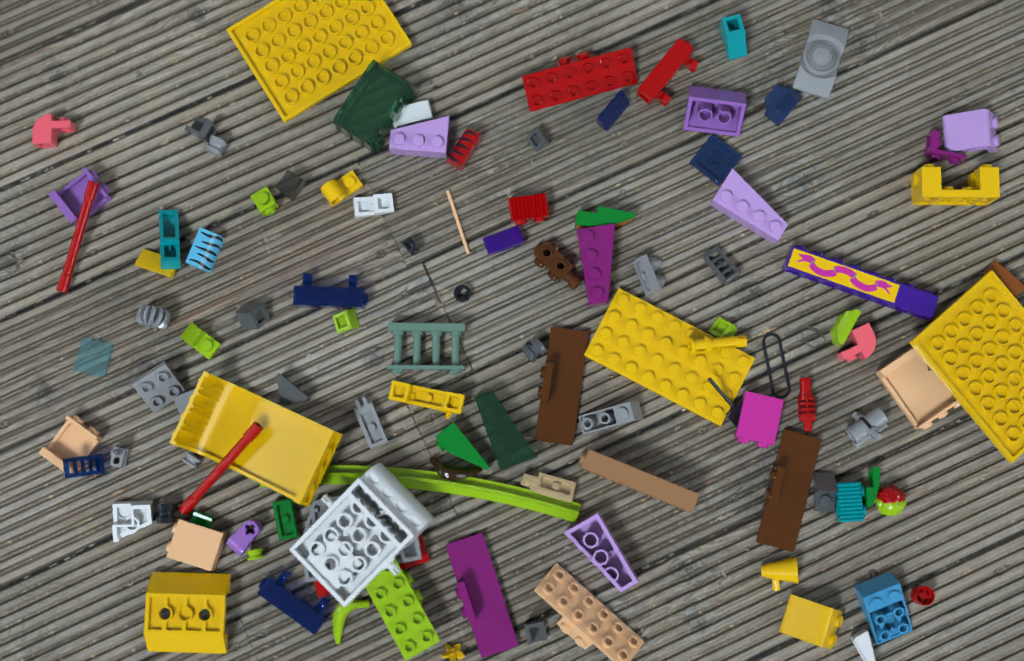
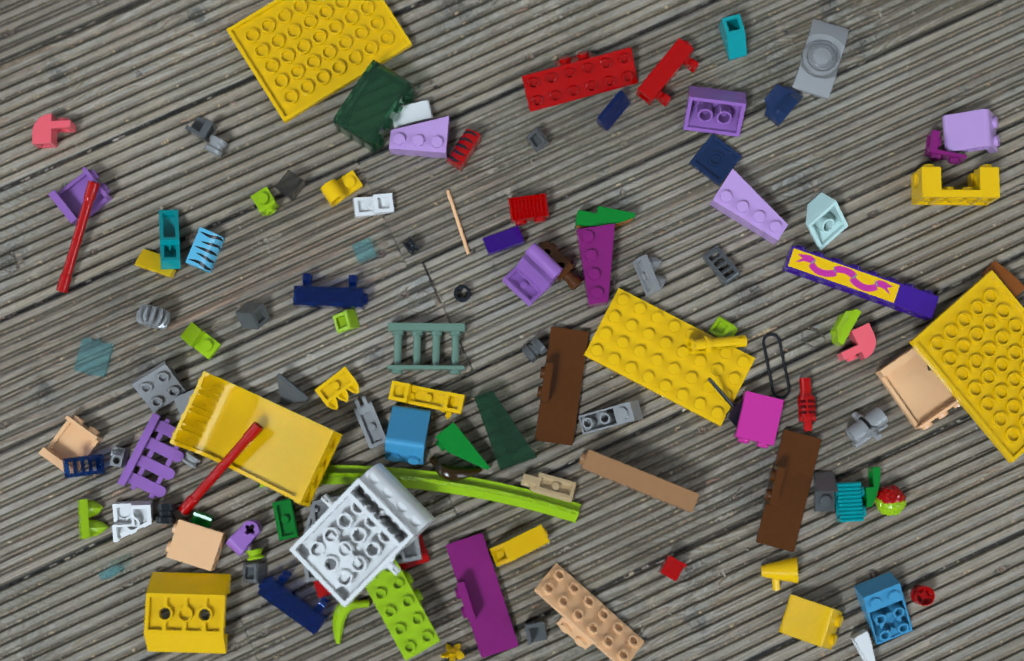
(87, 527): none -> lime tile
(111, 572): none -> clear light blue tile
(146, 463): none -> medium lavender fence
(254, 572): none -> dark grey slope
(337, 387): none -> yellow plate
(364, 250): none -> clear light blue tile
(407, 435): none -> dark azure piece
(519, 545): none -> yellow slope
(533, 274): none -> medium lavender piece
(602, 549): lavender wedge -> none
(671, 567): none -> red panel
(824, 220): none -> light aqua slope

